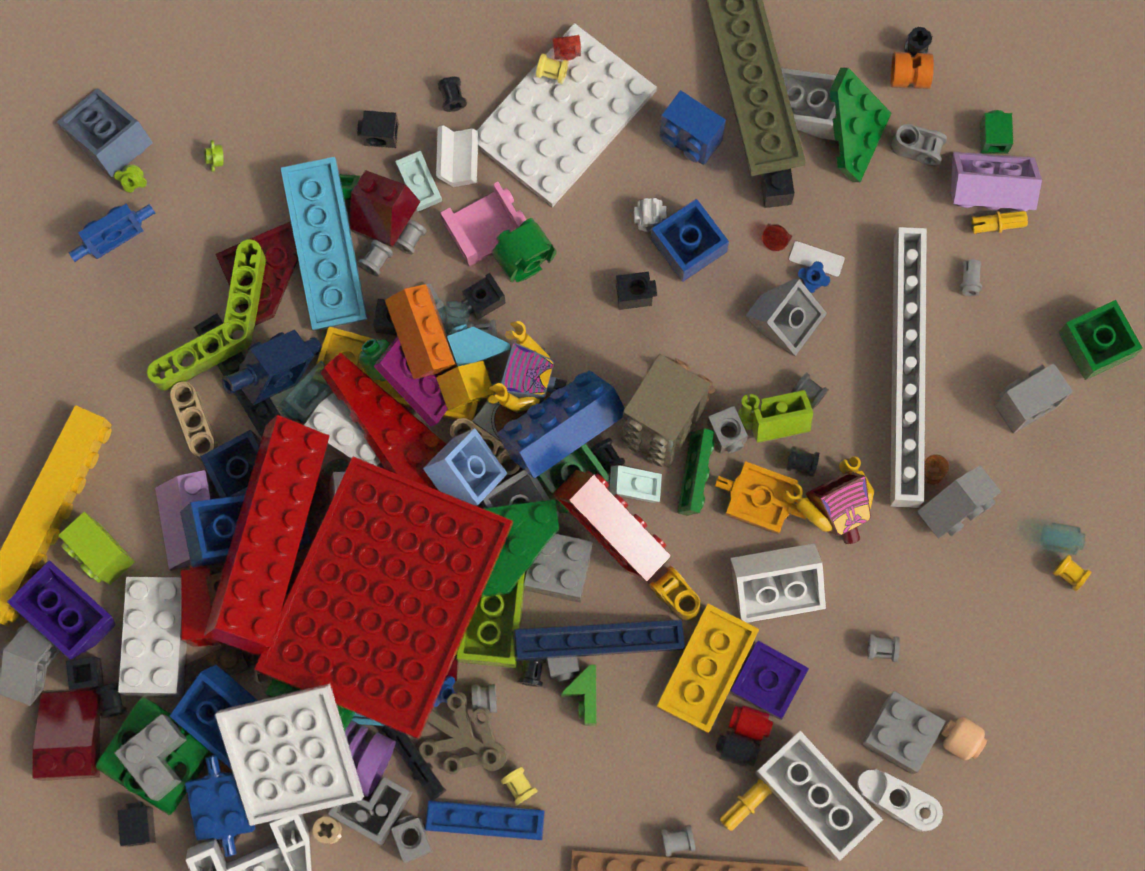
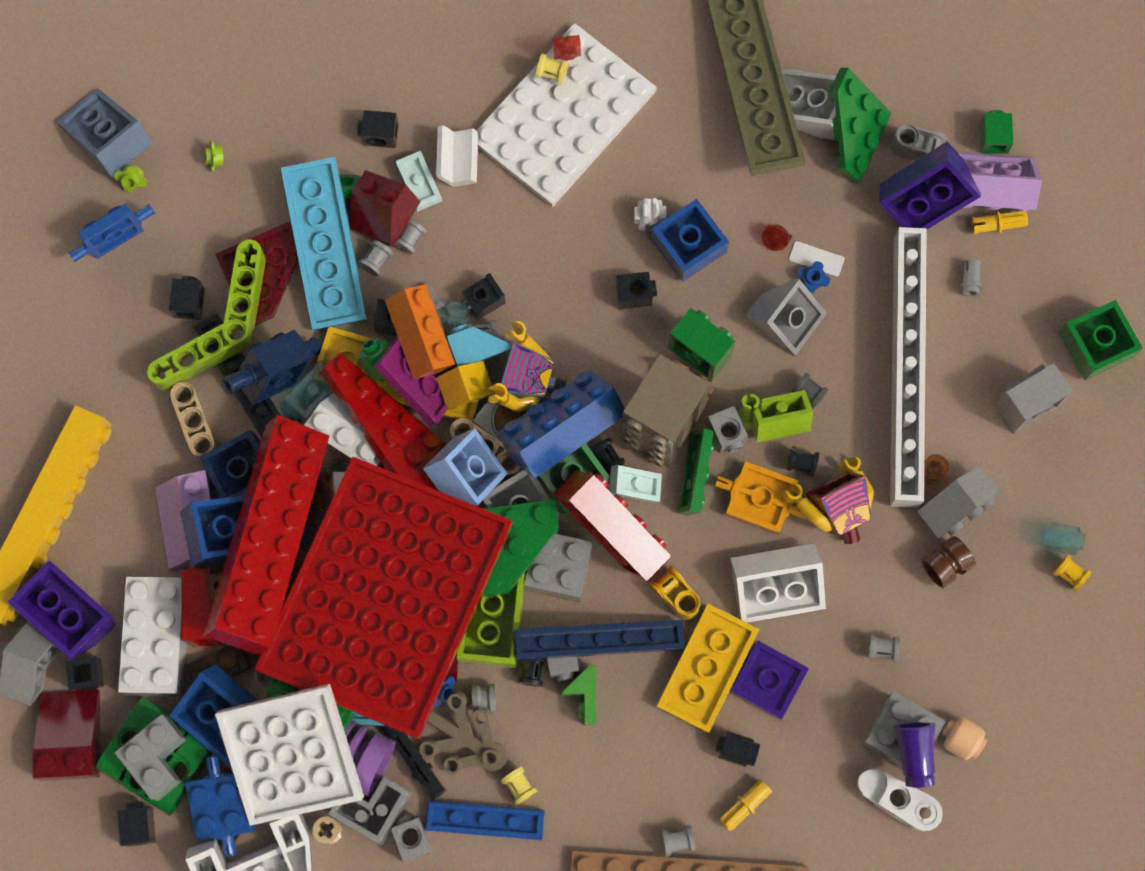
(101, 553): lime brick -> none
(110, 701): black bush -> none
(187, 298): none -> black brick
(452, 94): black bush -> none
(479, 224): bright pink panel -> none
(523, 251): green brick -> none
(691, 128): blue brick -> none
(701, 343): none -> green brick
(750, 723): red brick -> none
(777, 188): black brick -> none
(818, 796): white brick -> none
(911, 70): orange wheel -> none
(917, 752): none -> dark purple plant
(918, 41): black bush -> none
(929, 189): none -> dark purple slope
(945, 564): none -> reddish brown wheel

